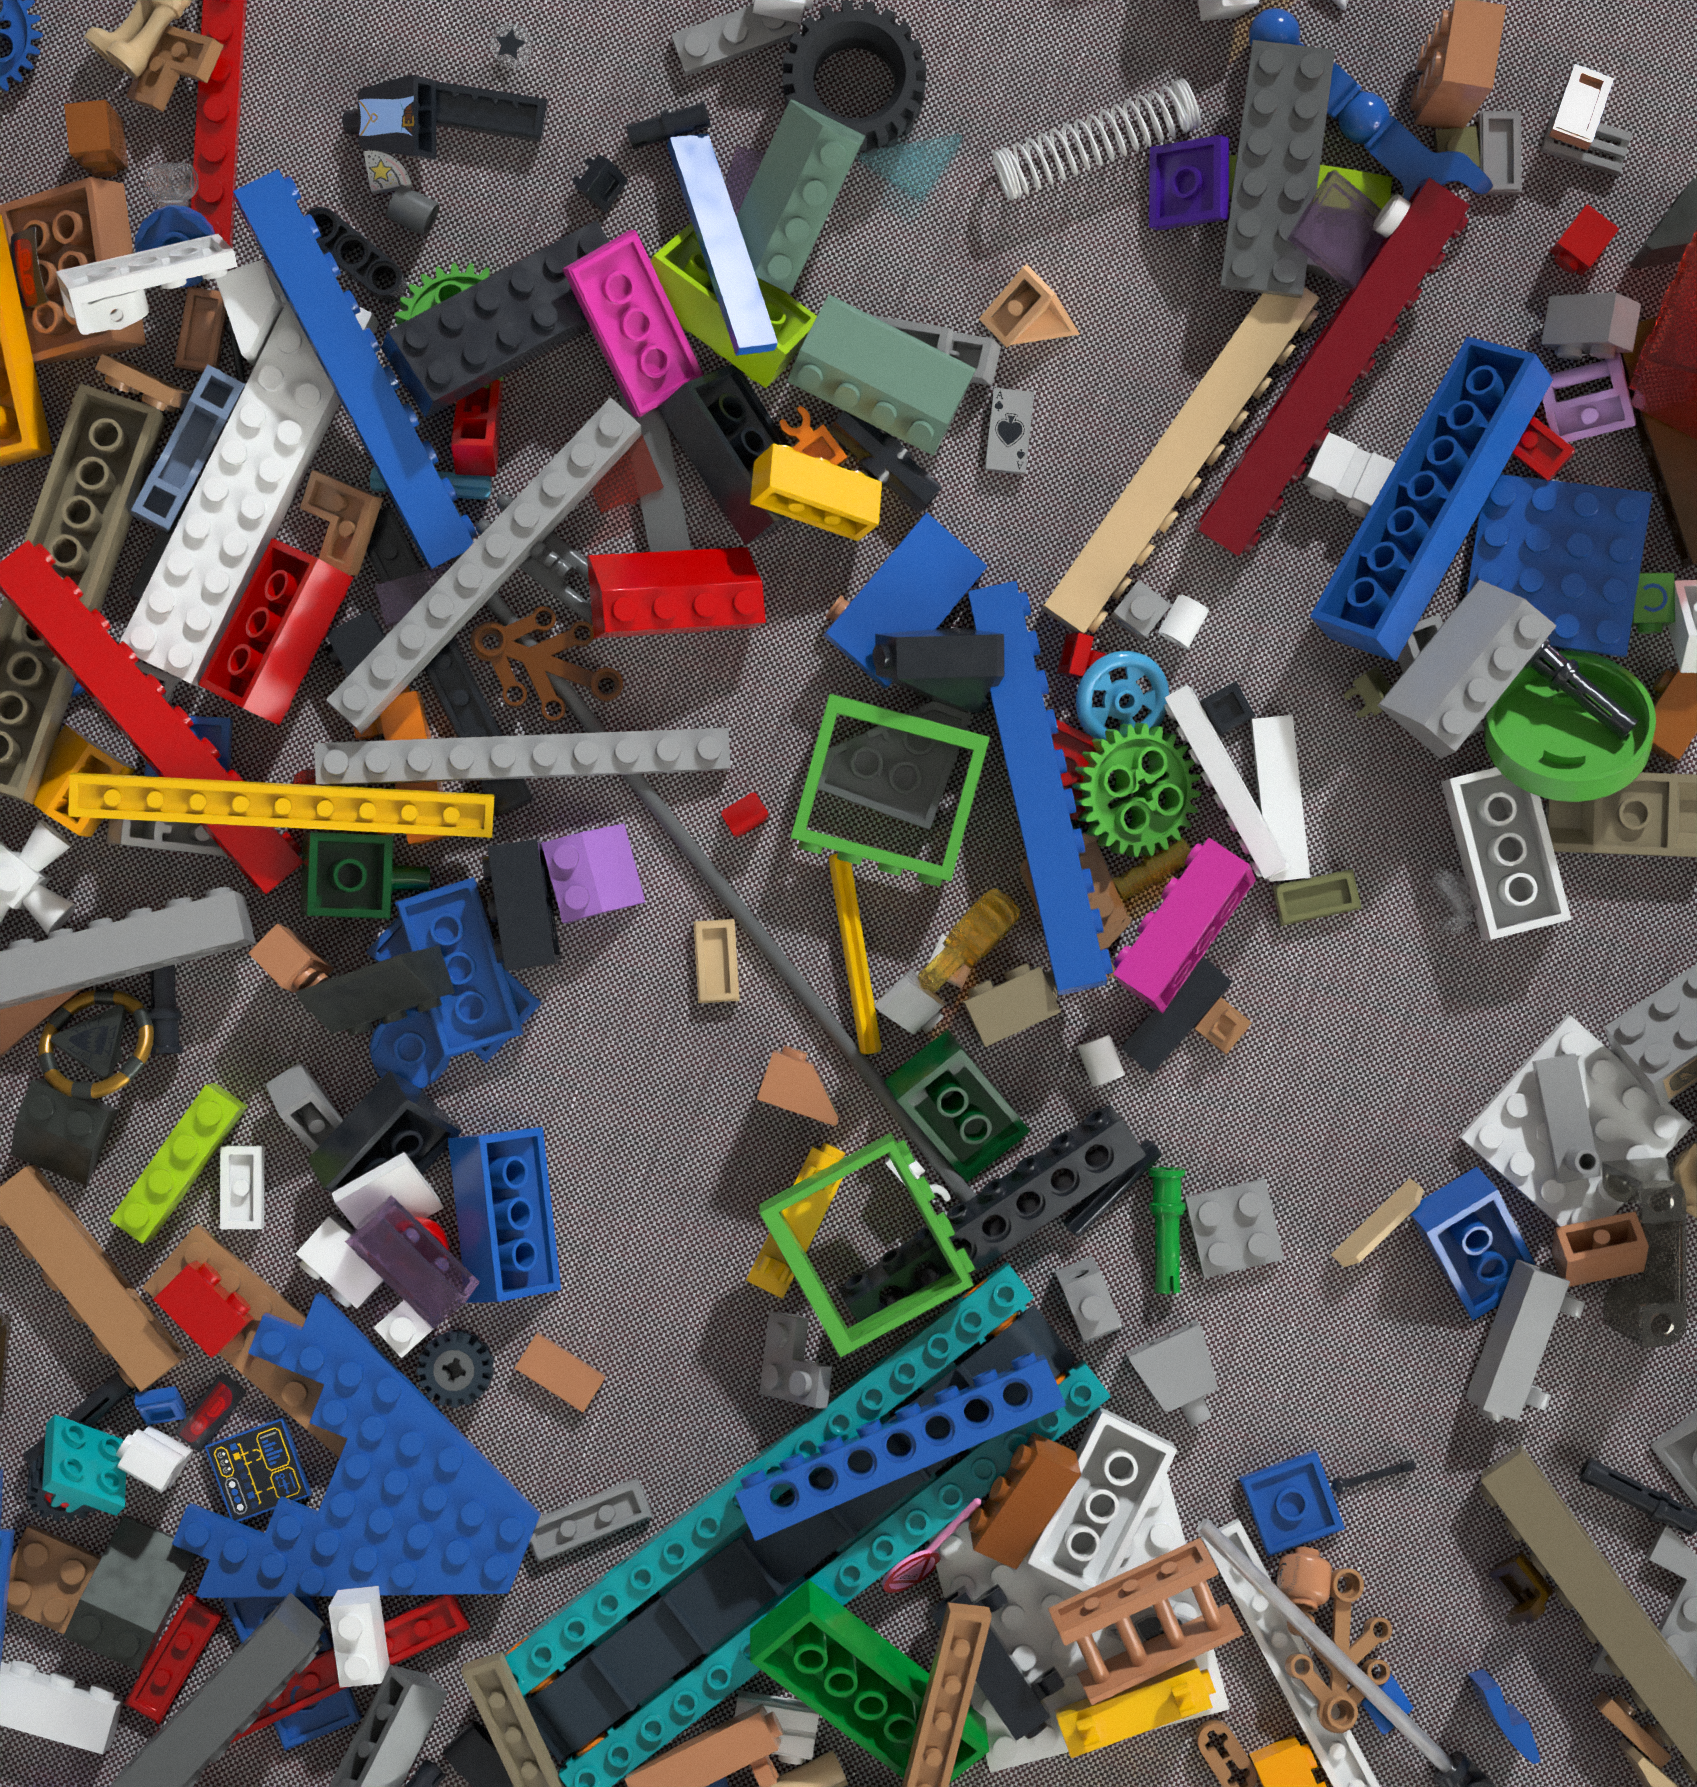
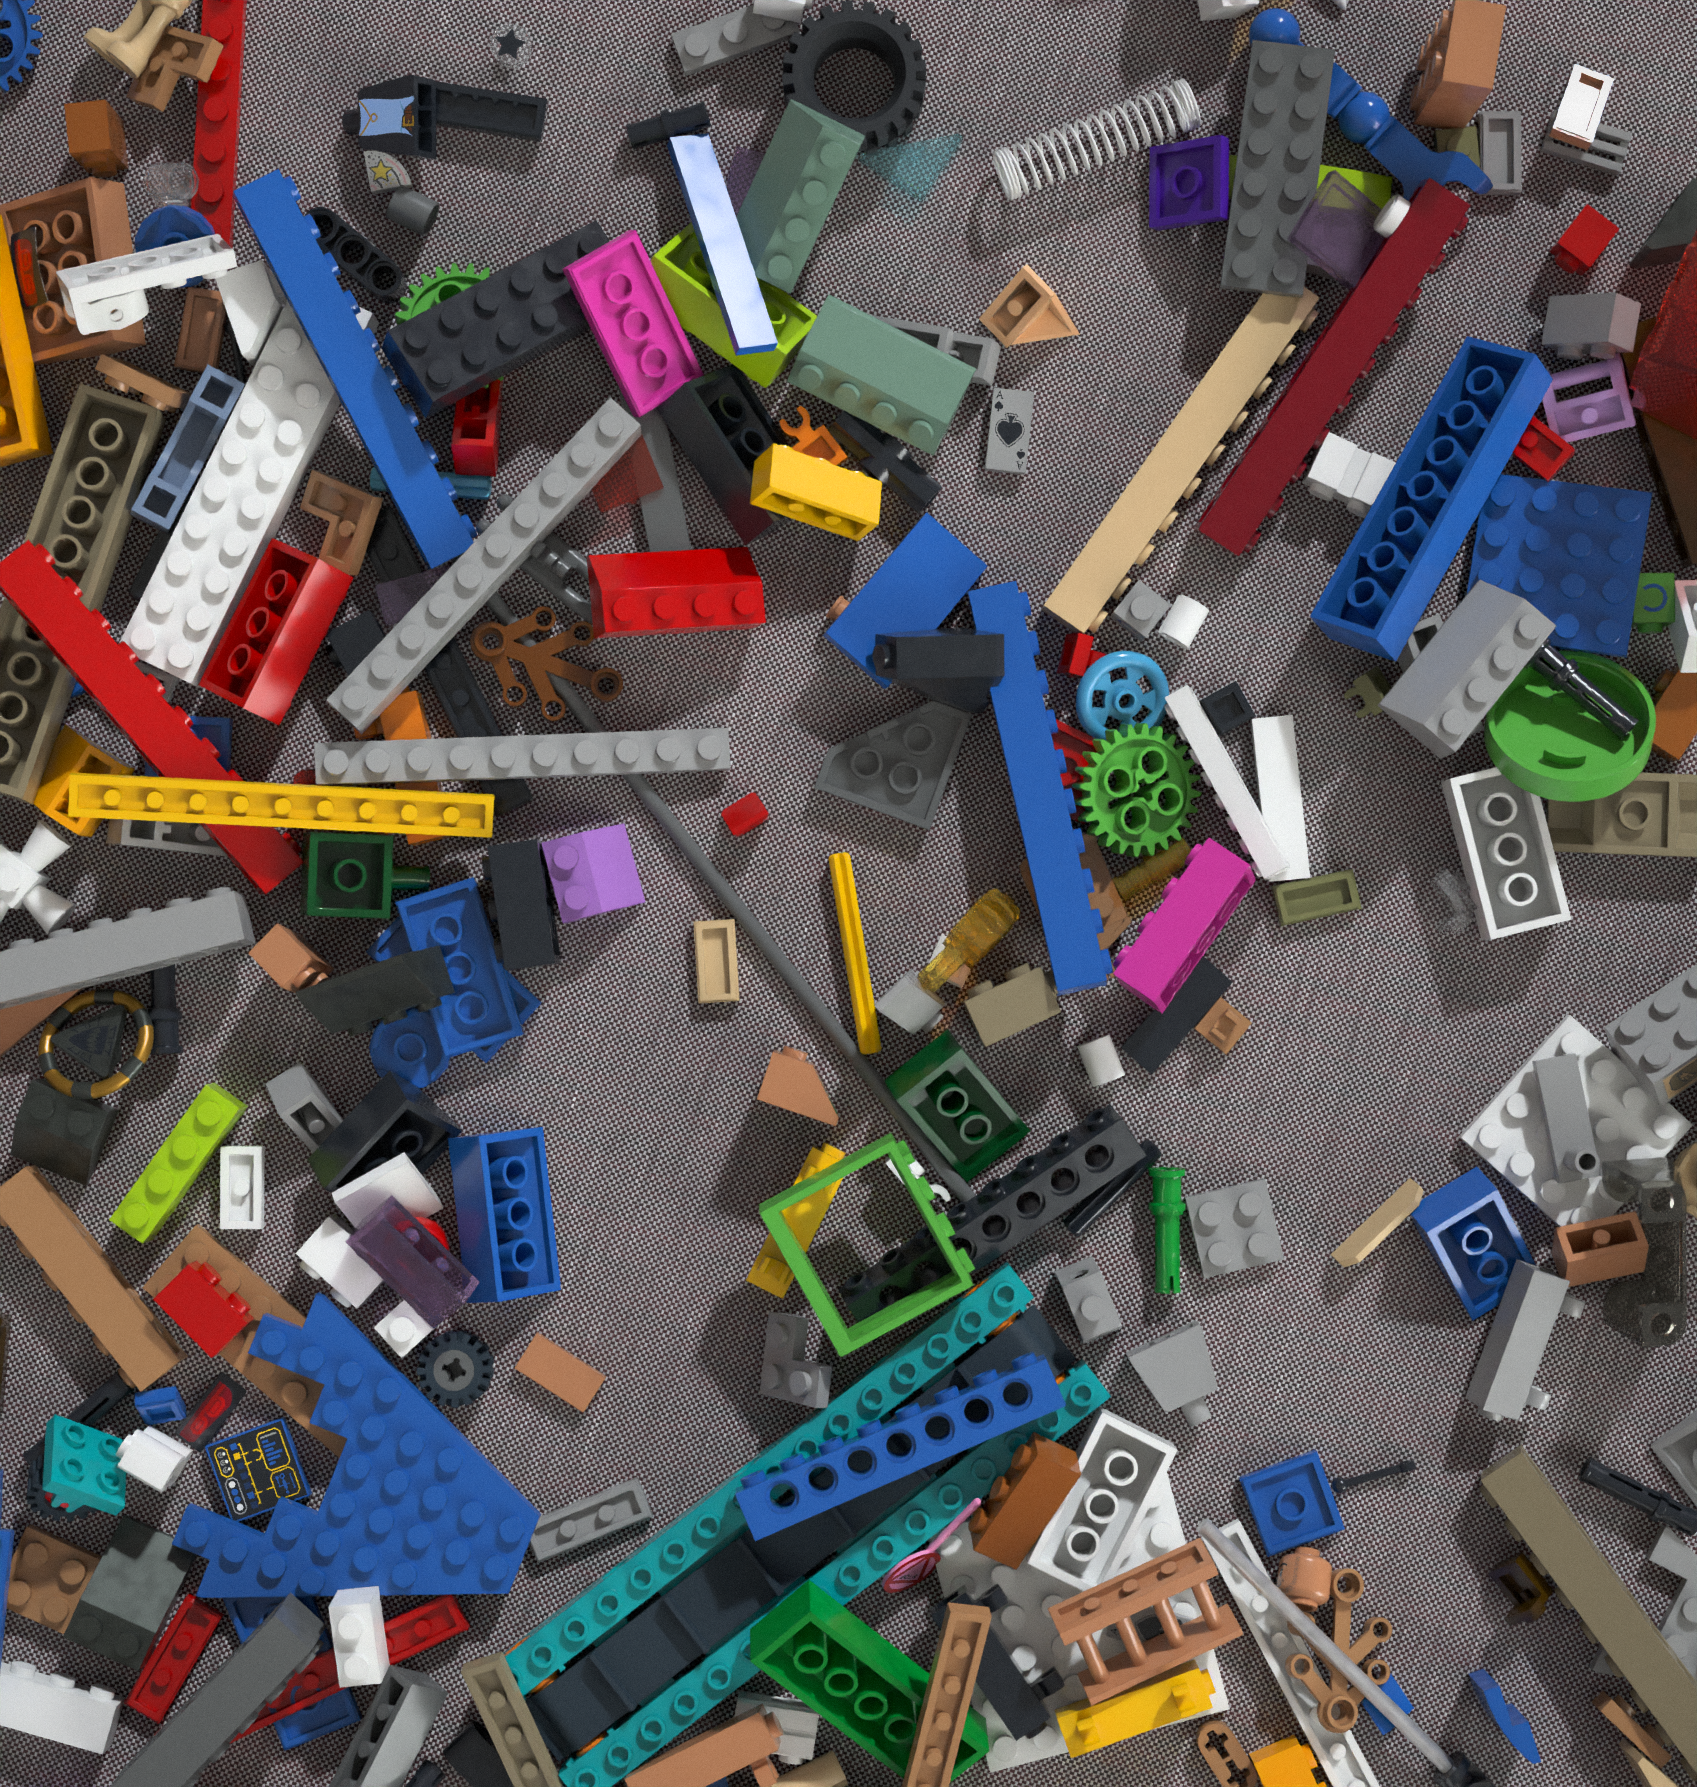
(600, 182): black tile -> none
(855, 852): bright green window -> none

